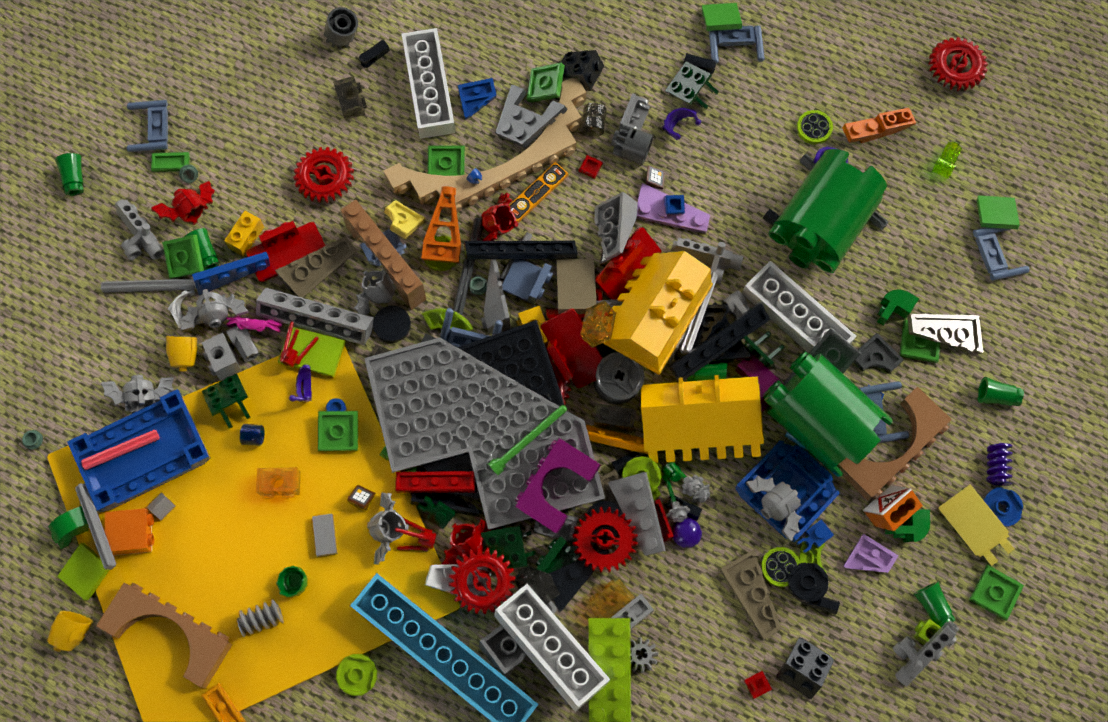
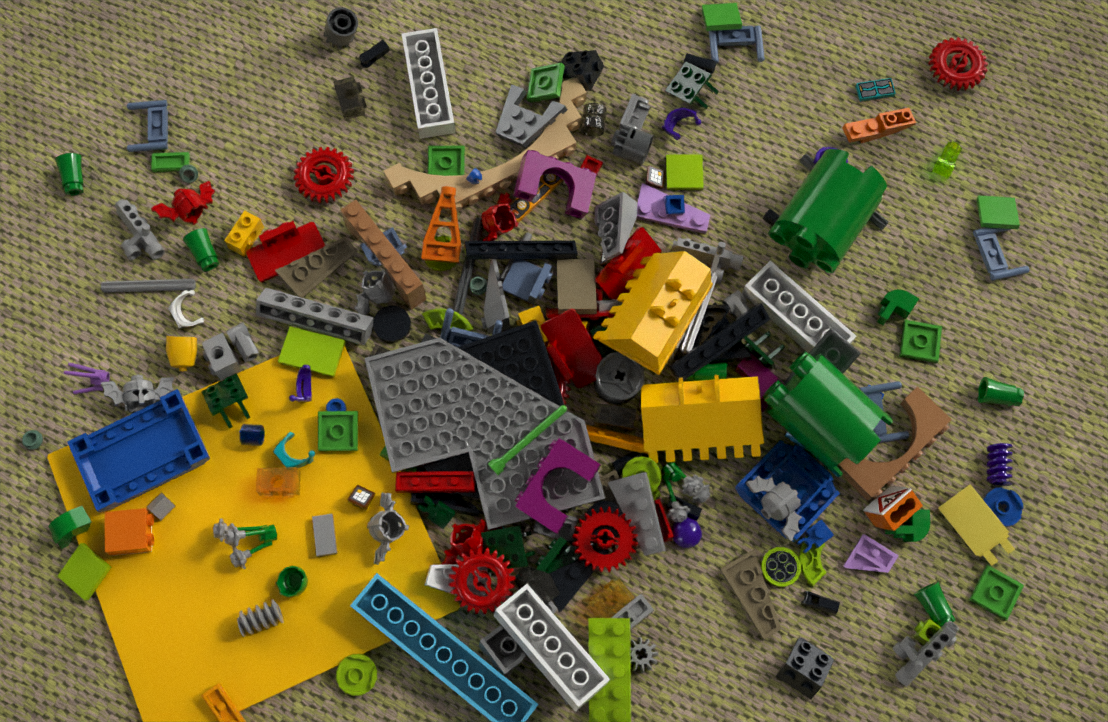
(68, 630): yellow helmet -> none
(95, 378): none -> medium lavender plant
(95, 527): light grey axle -> none
(120, 449): coral axle -> none
(183, 256): bright green tile -> none
(206, 648): medium nougat arch -> none
(212, 312): light grey helmet -> none
(229, 272): blue wing -> none
(234, 534): none -> light grey plant
(253, 324): dark pink piece -> none
(286, 459): none -> teal helmet
(289, 355): red plant -> none
(403, 219): light yellow tile -> none
(426, 539): red plant -> none
(476, 95): blue wing -> none
(578, 180): none -> magenta arch
(598, 324): clear yellow brick -> none
(684, 172): none -> lime tile
(757, 685): red tile -> none
(808, 582): black tile -> none
(814, 127): tile -> none
(875, 89): none -> tile
(878, 354): dark grey tile -> none
(951, 330): wing -> none

